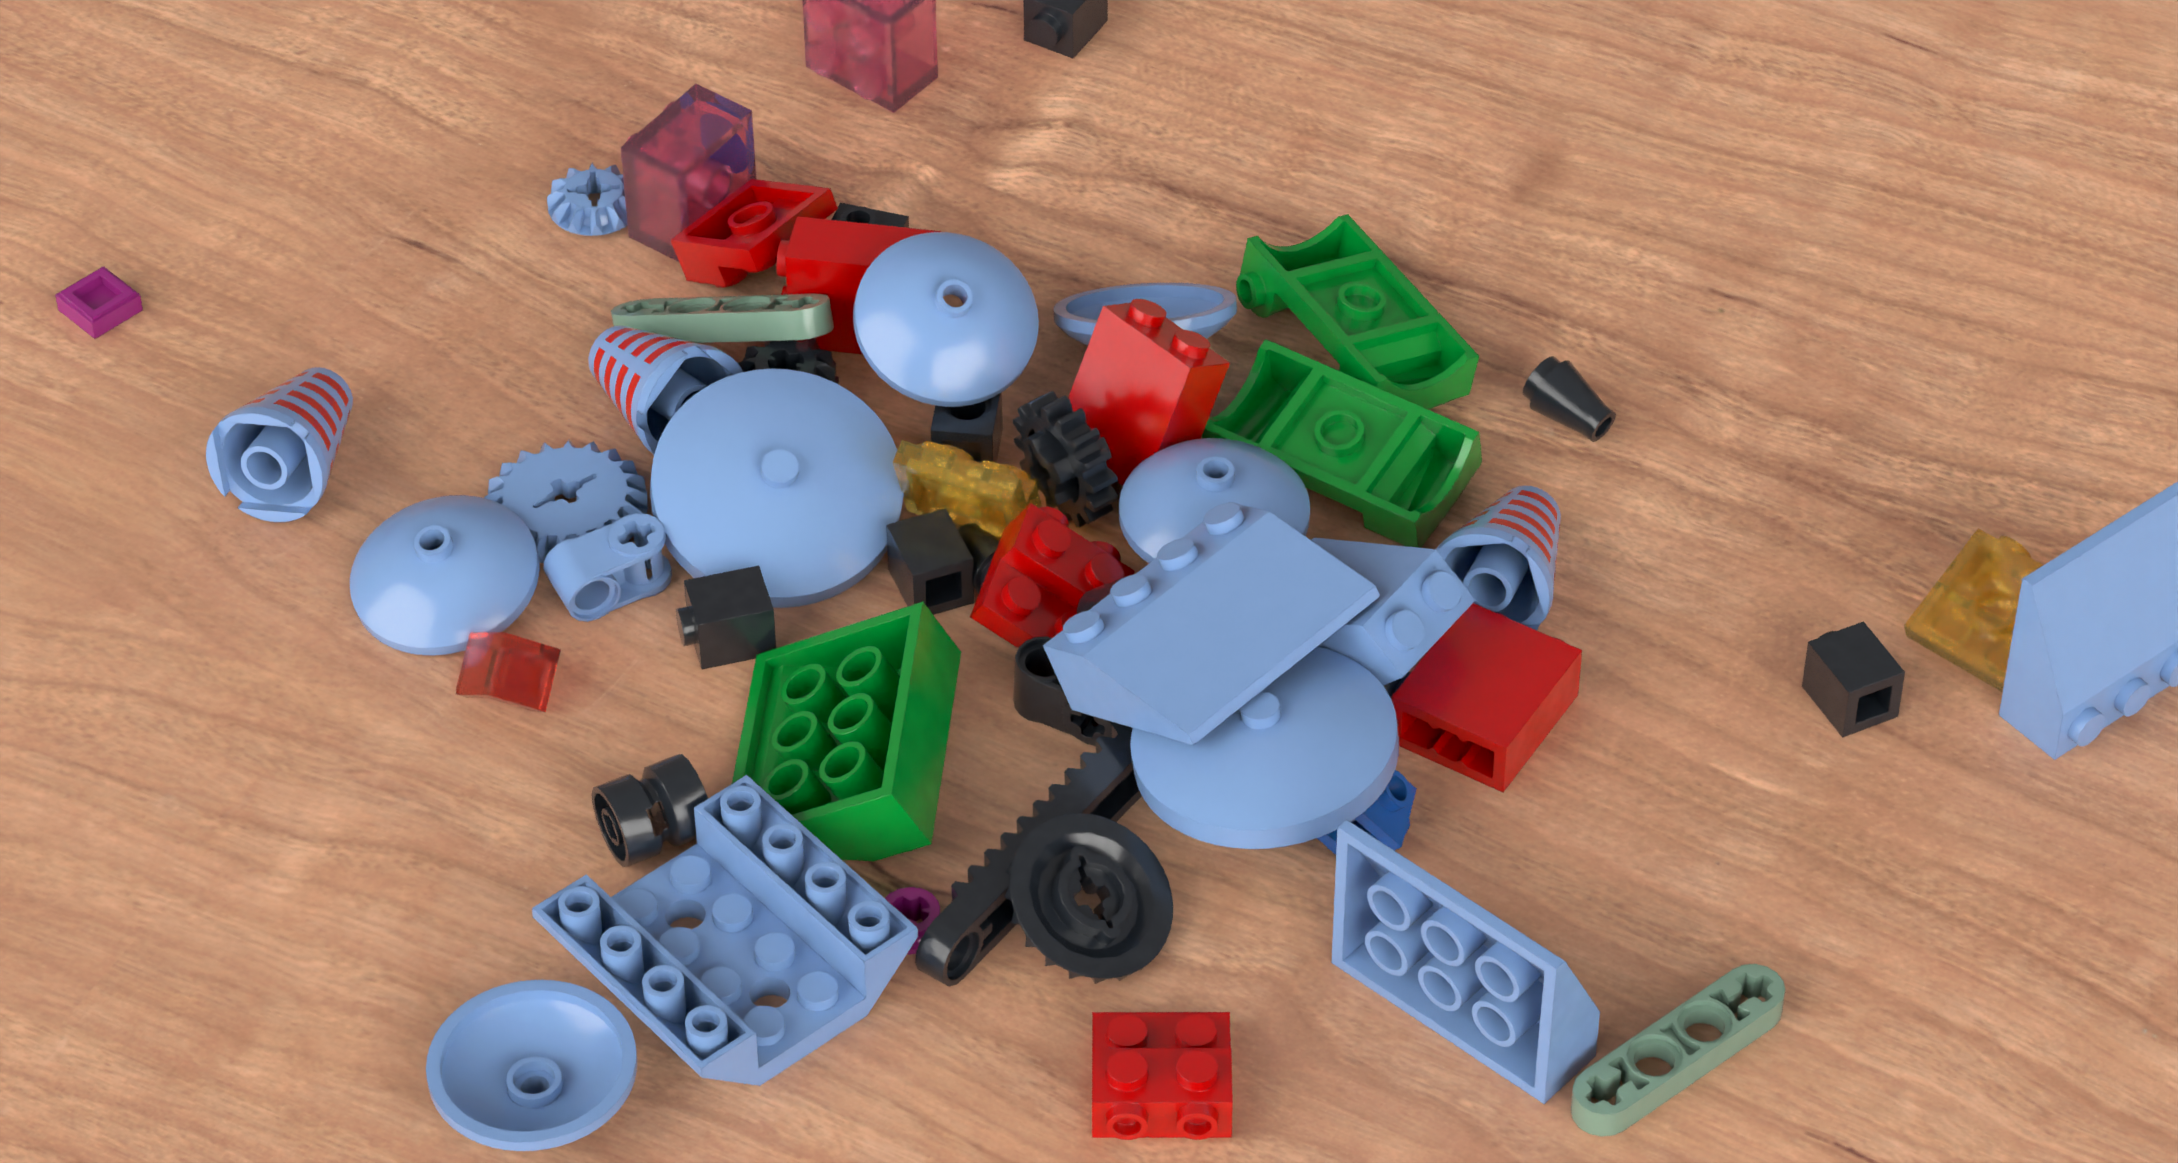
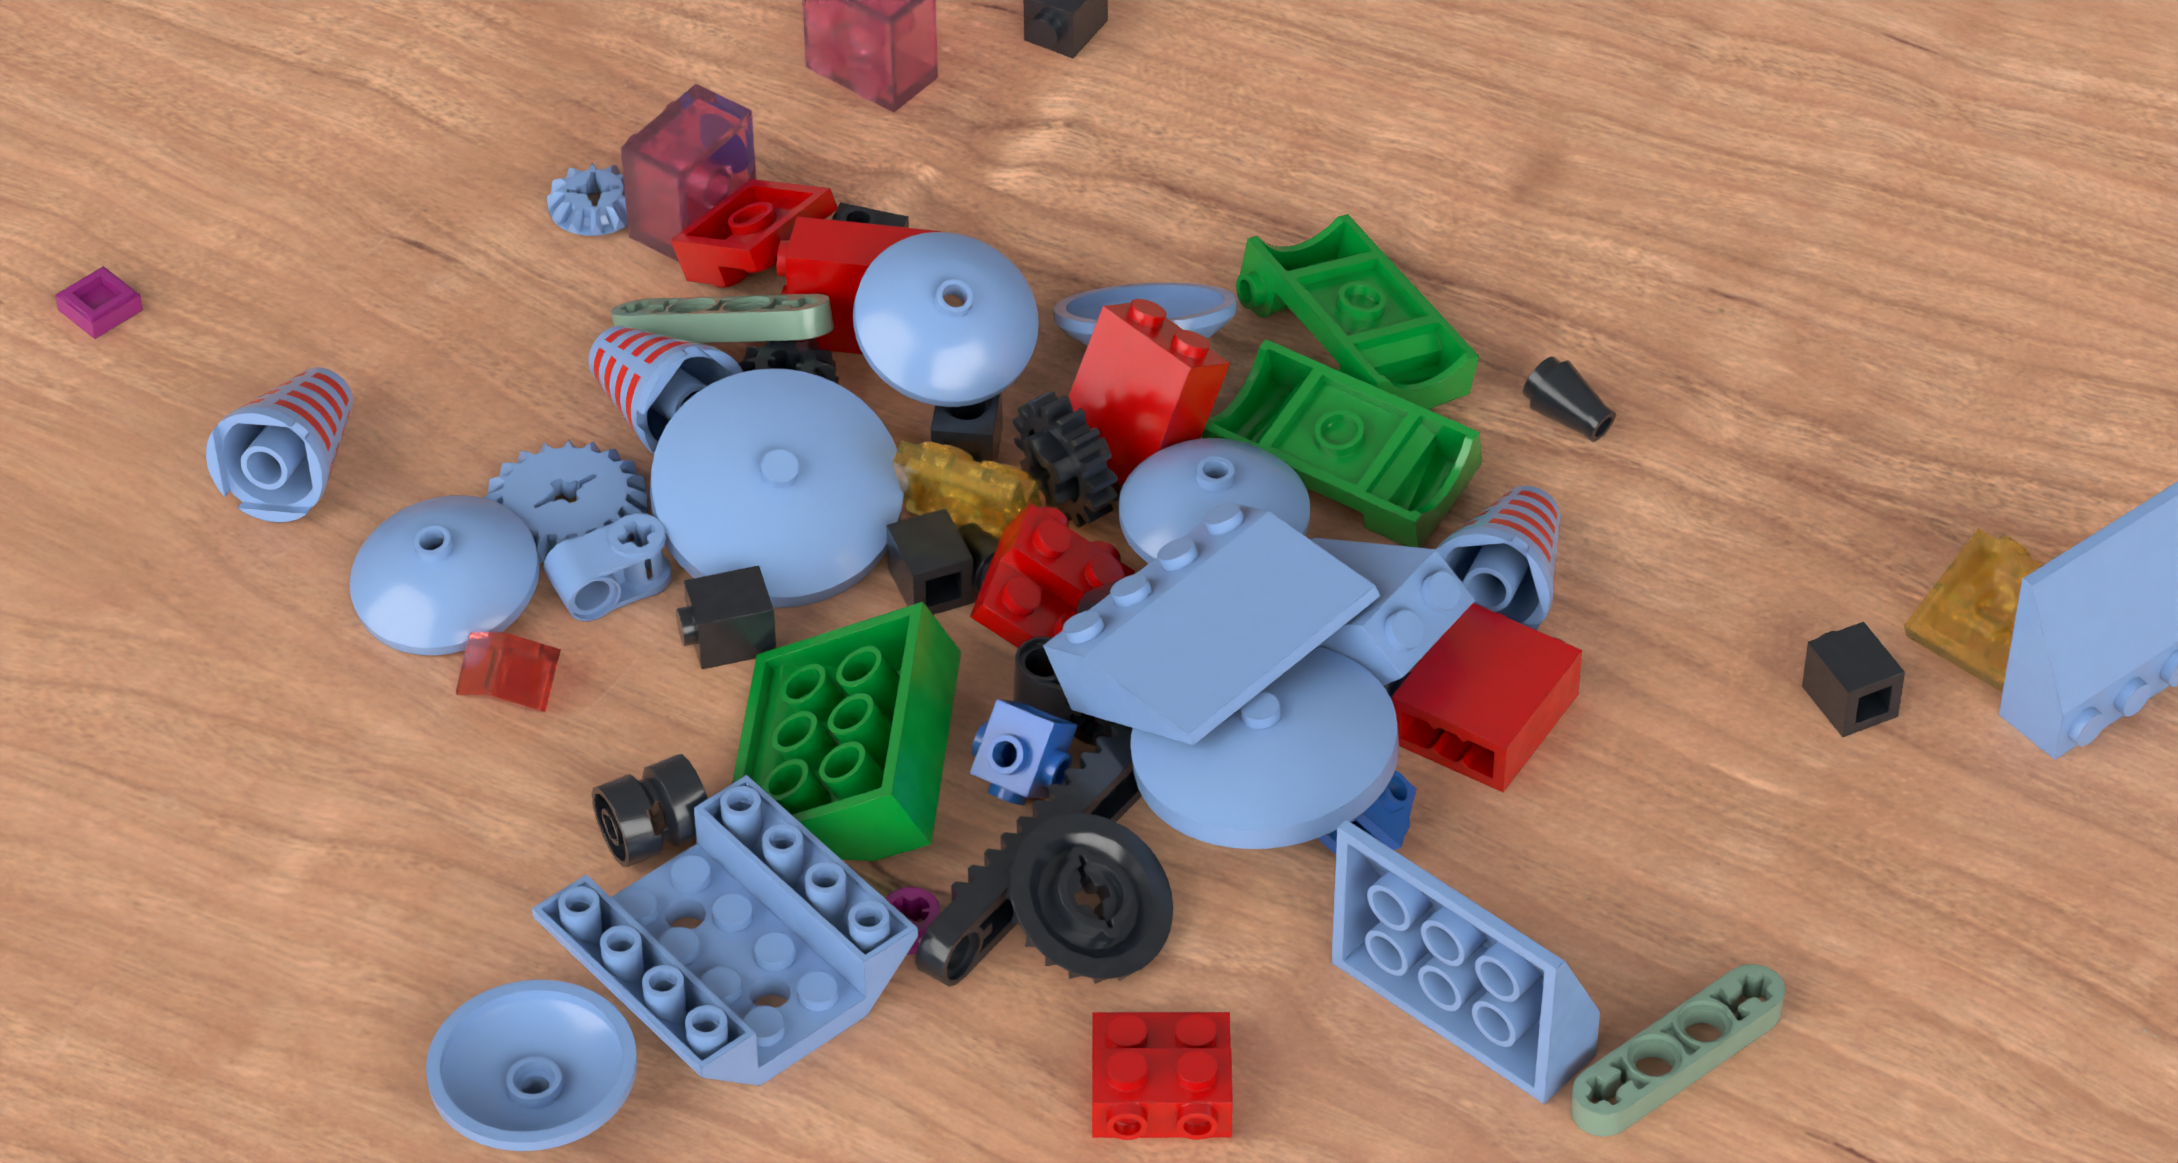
(1022, 751): none -> brick

